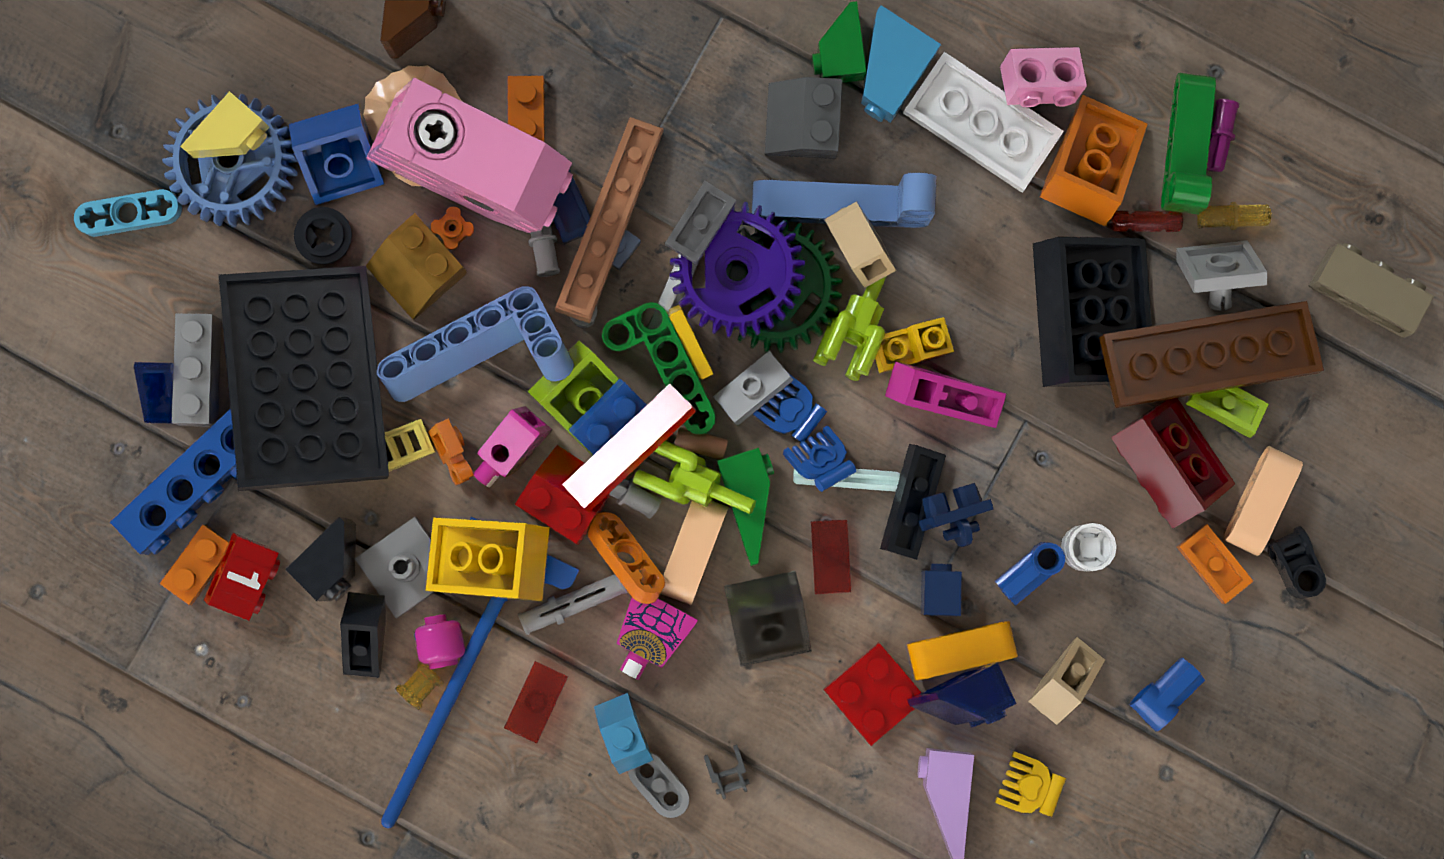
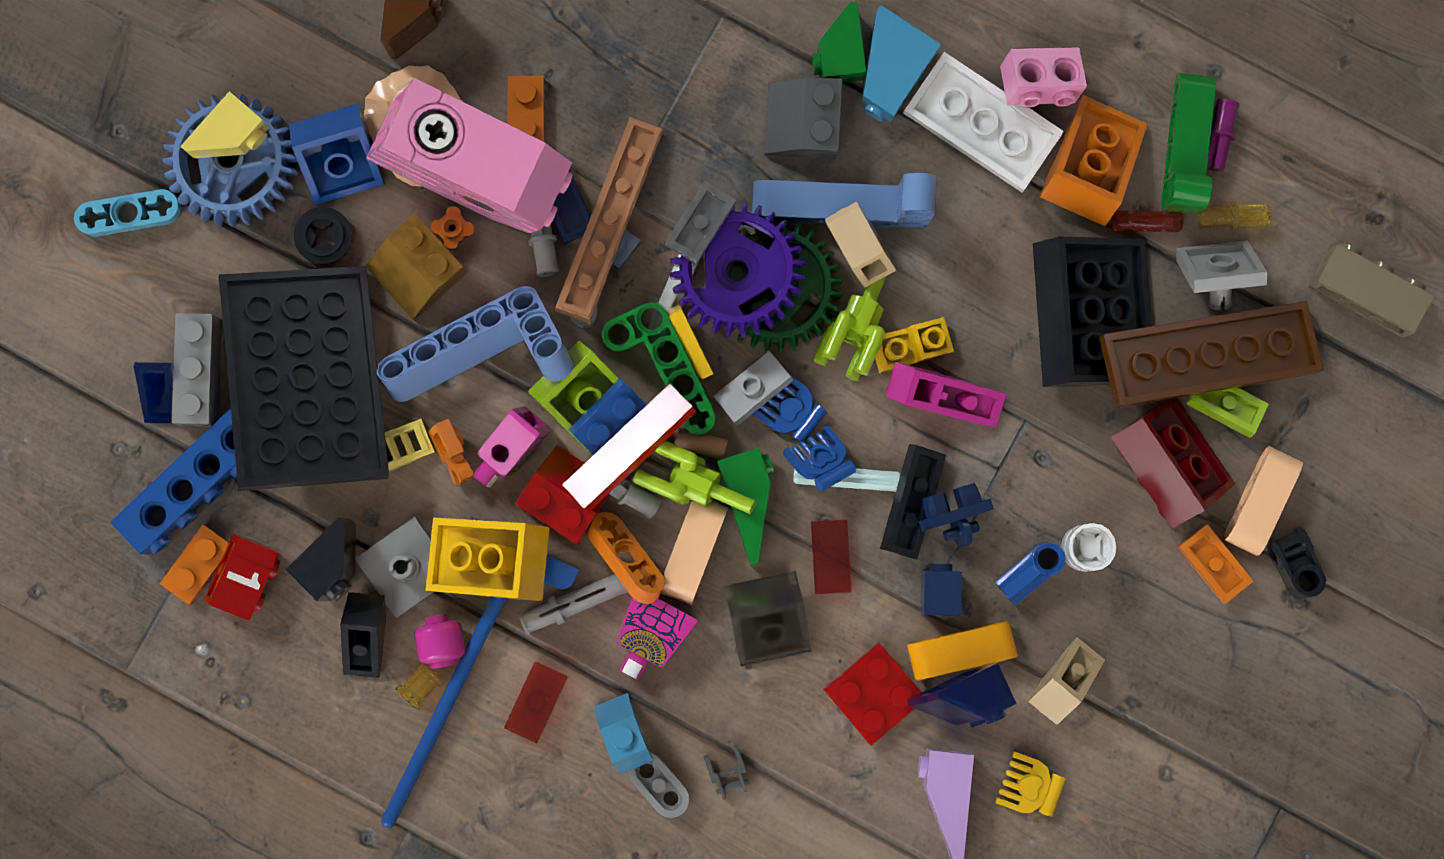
(1160, 700): blue piece -> none

